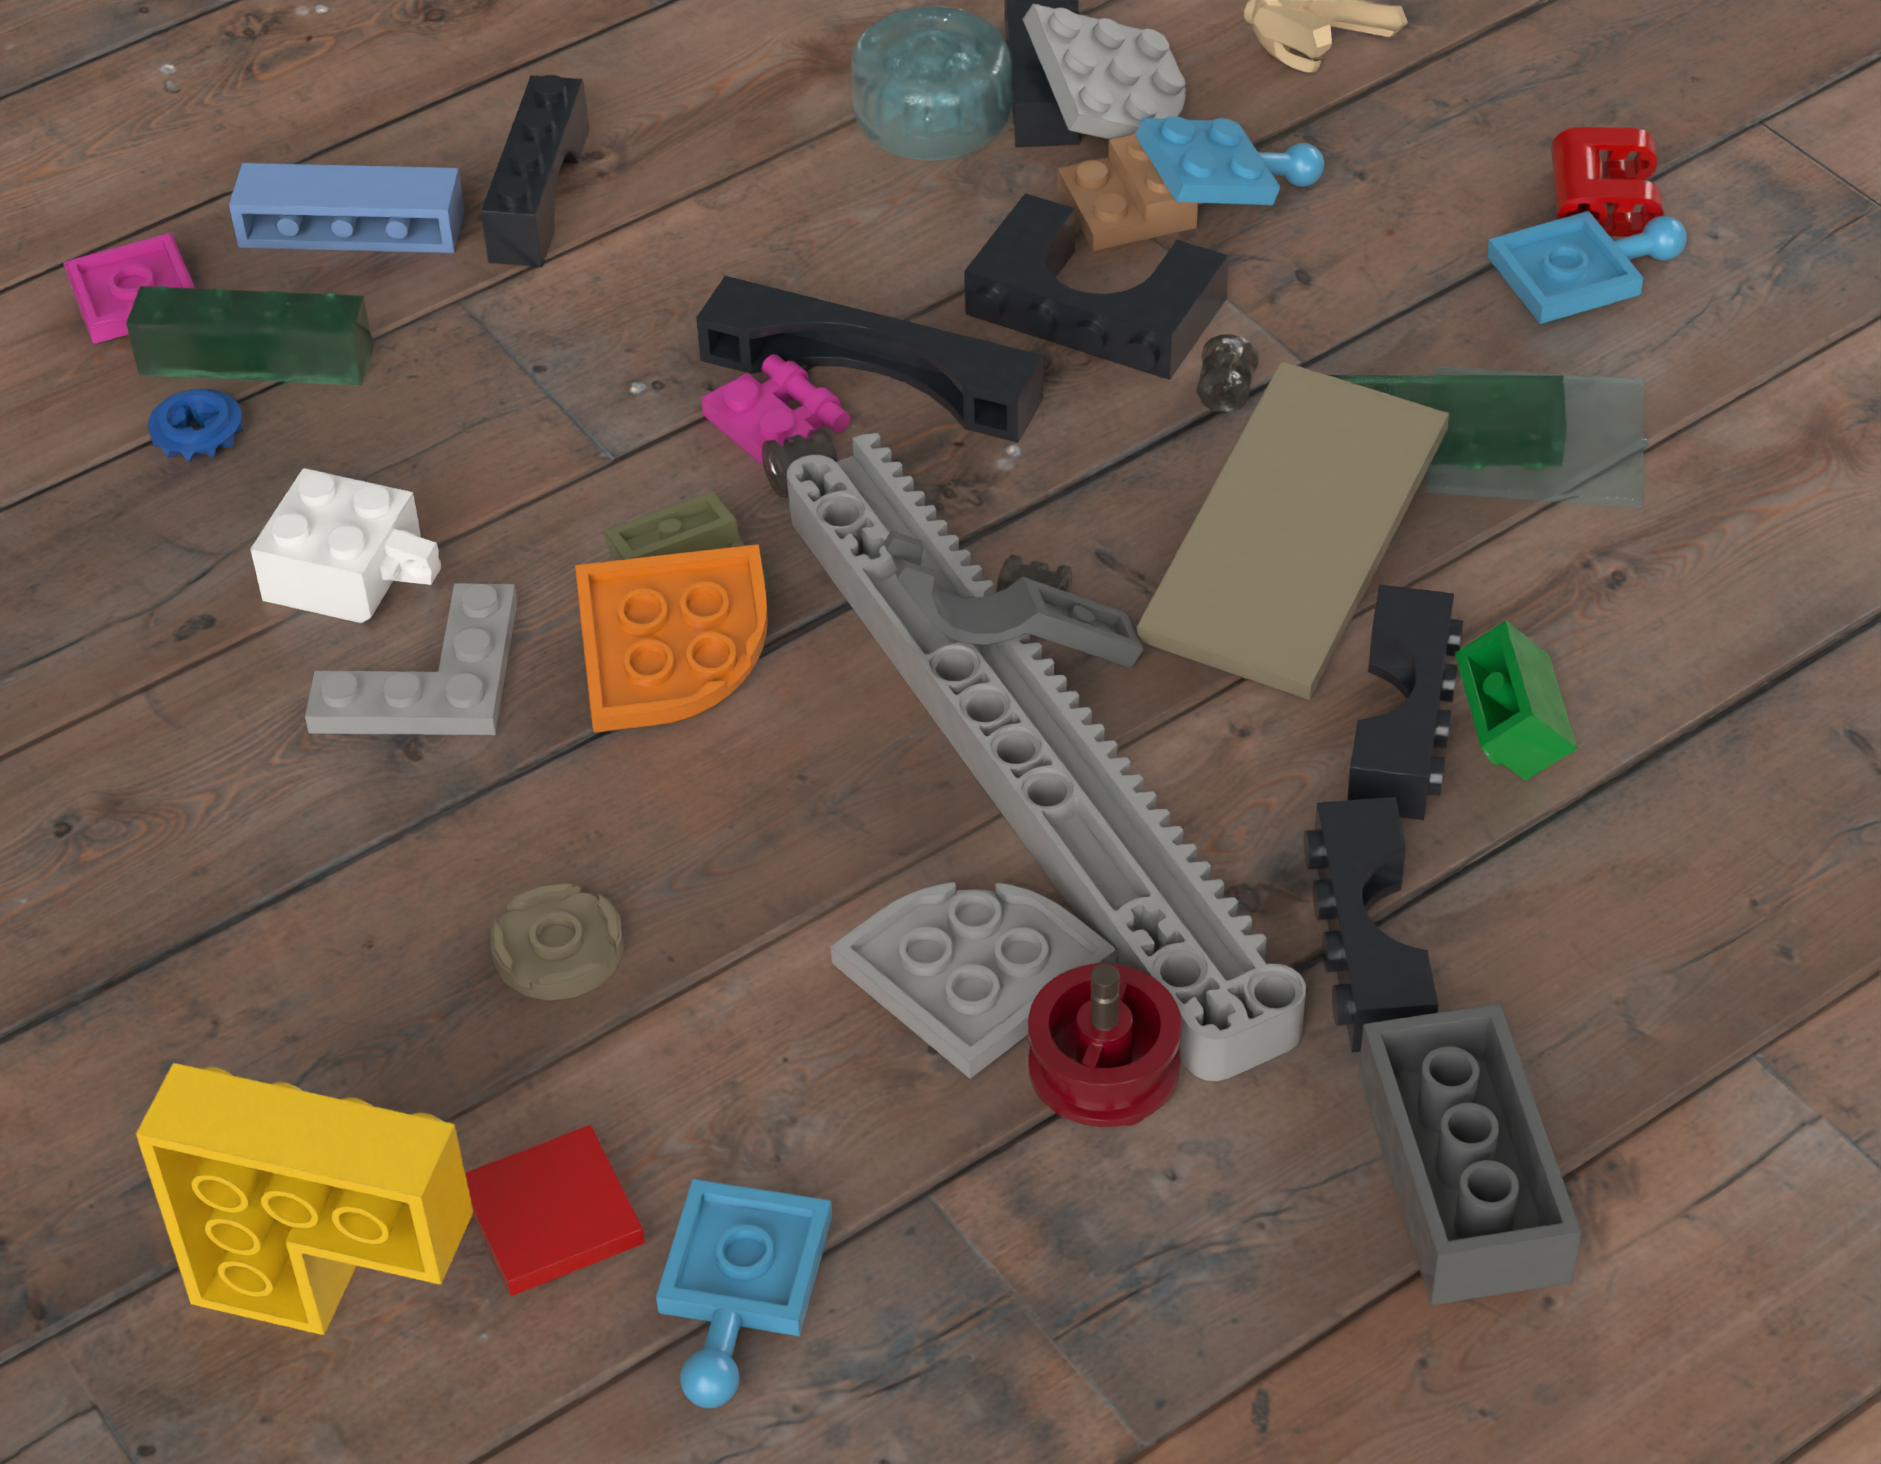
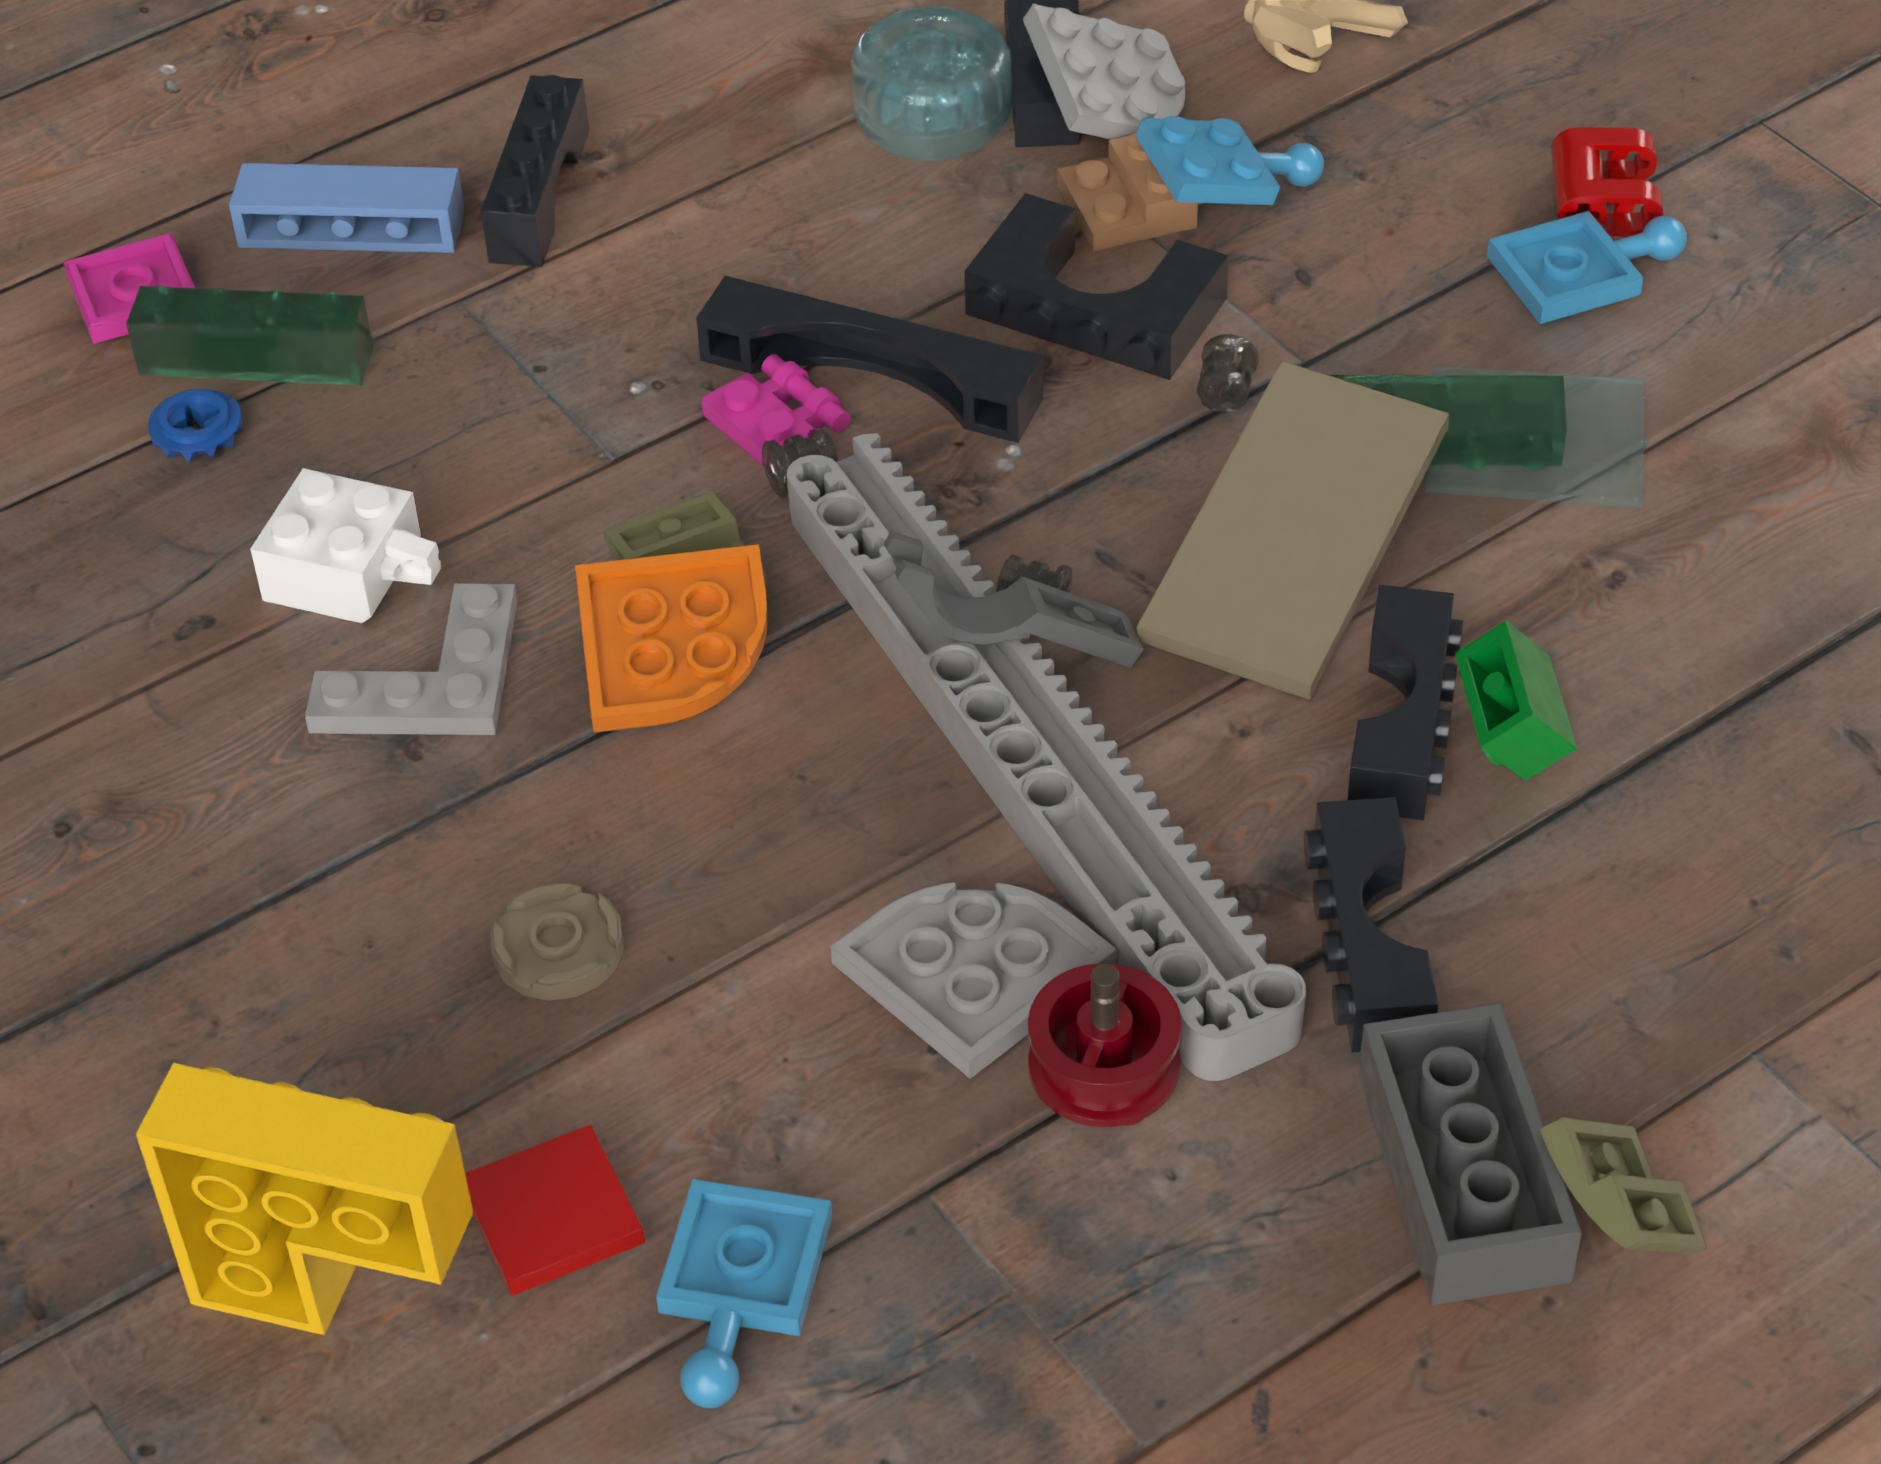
(1616, 1188): none -> olive slope

